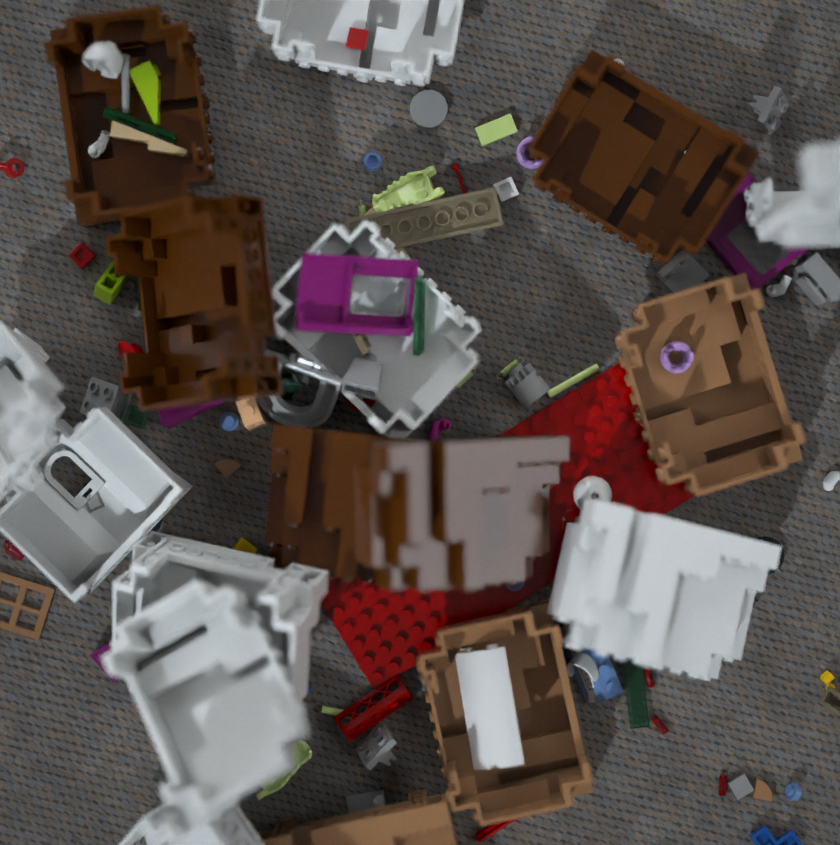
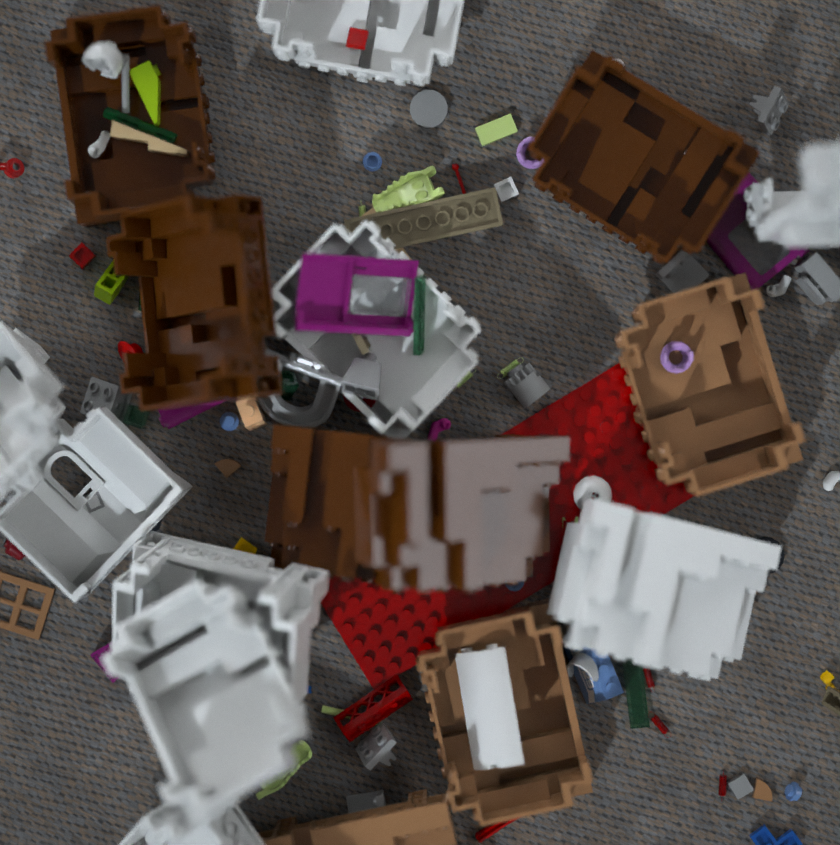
(573, 380): yellowish green bar -> none

